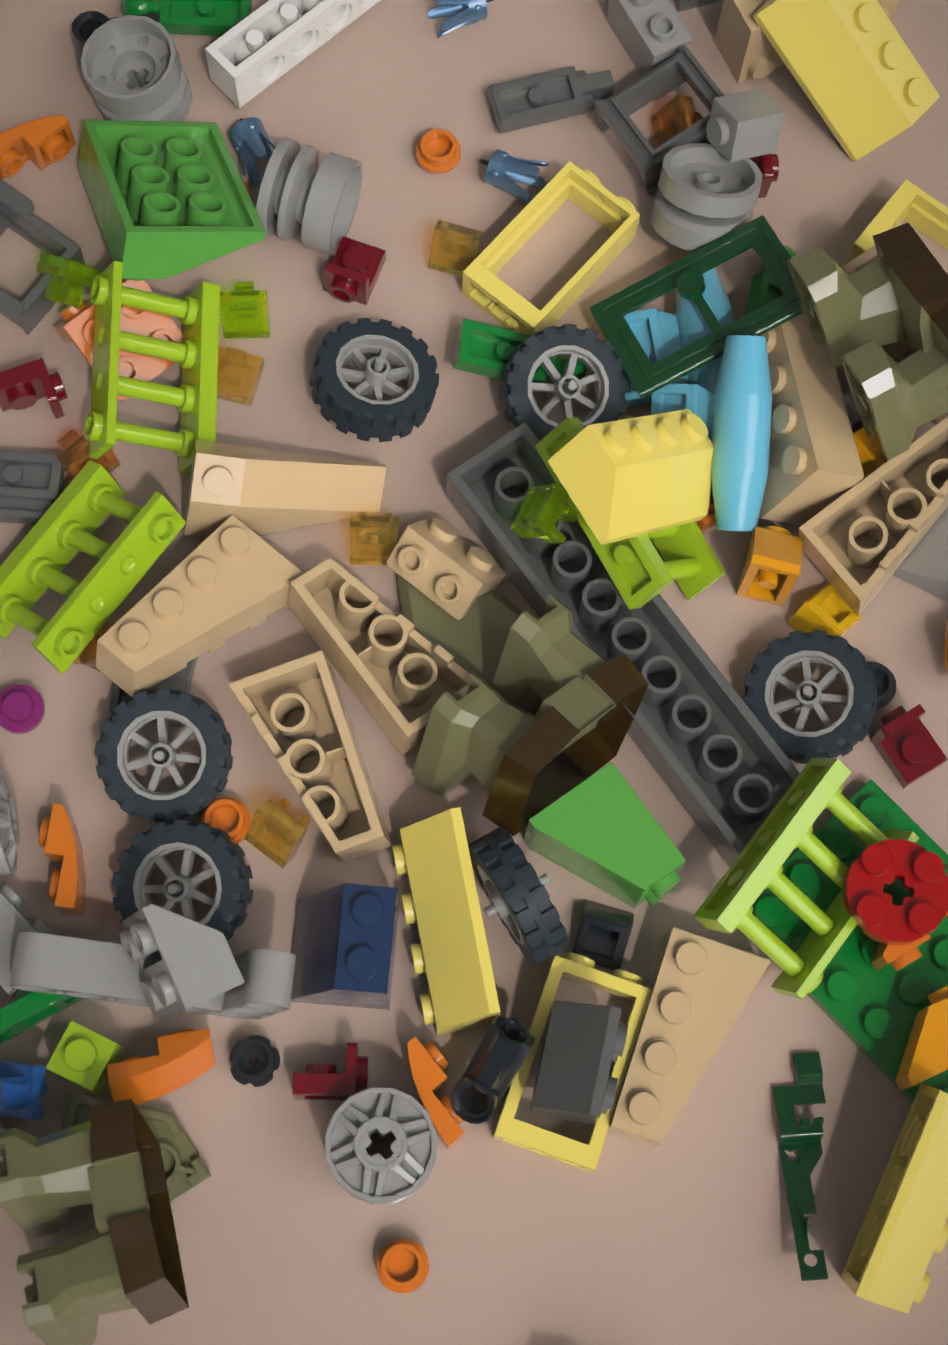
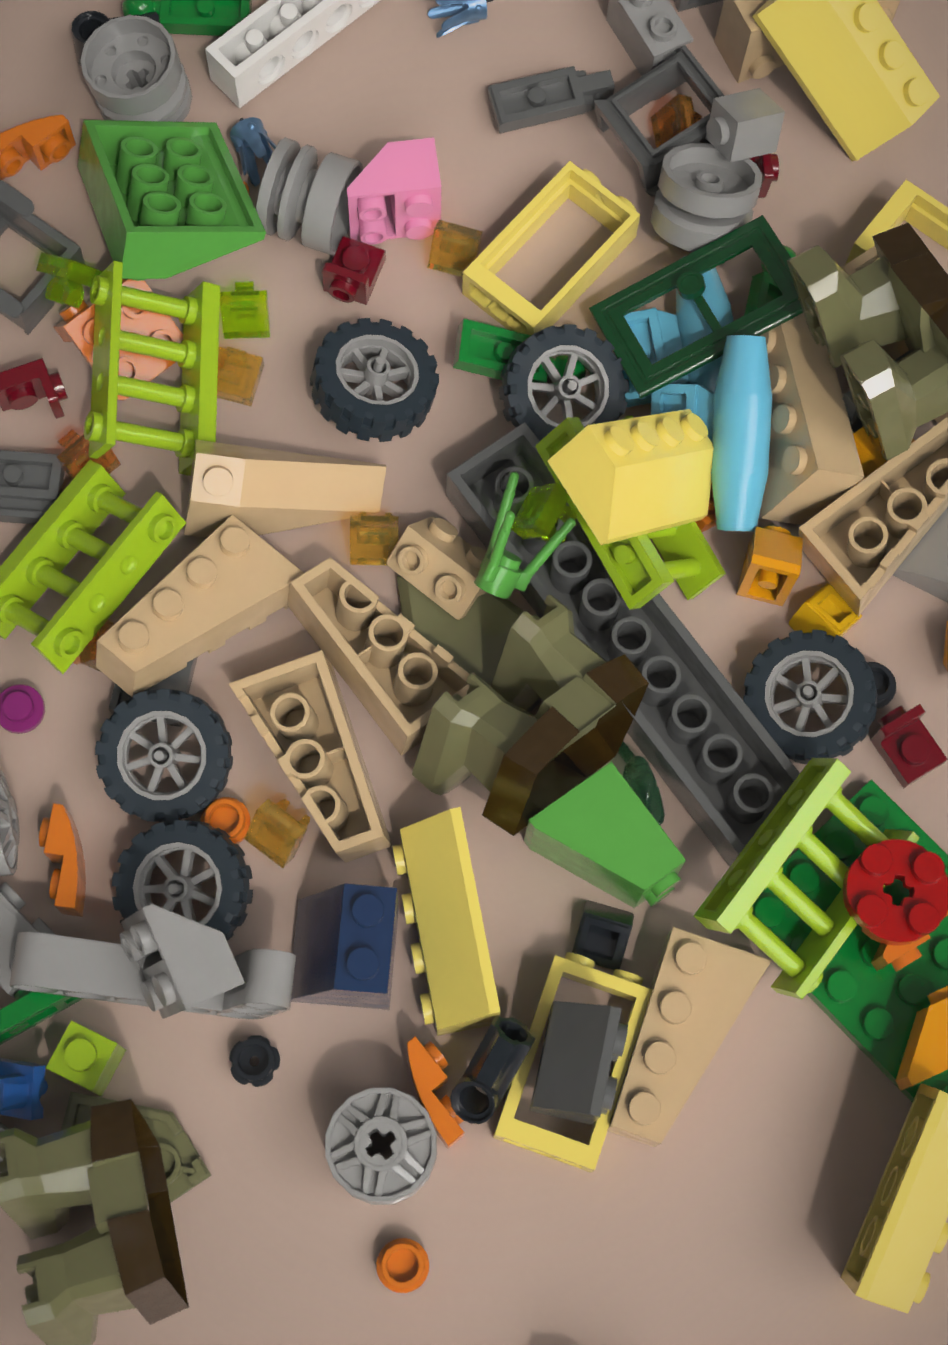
(180, 1060): orange slope -> none
(324, 1083): dark red bracket -> none
(396, 194): none -> bright pink slope
(438, 151): orange plate -> none
(500, 568): none -> bright green plant
(505, 169): flat silver piece -> none
(517, 895): black wheel -> none
(642, 781): none -> clear green piece
(808, 1142): dark green piece -> none

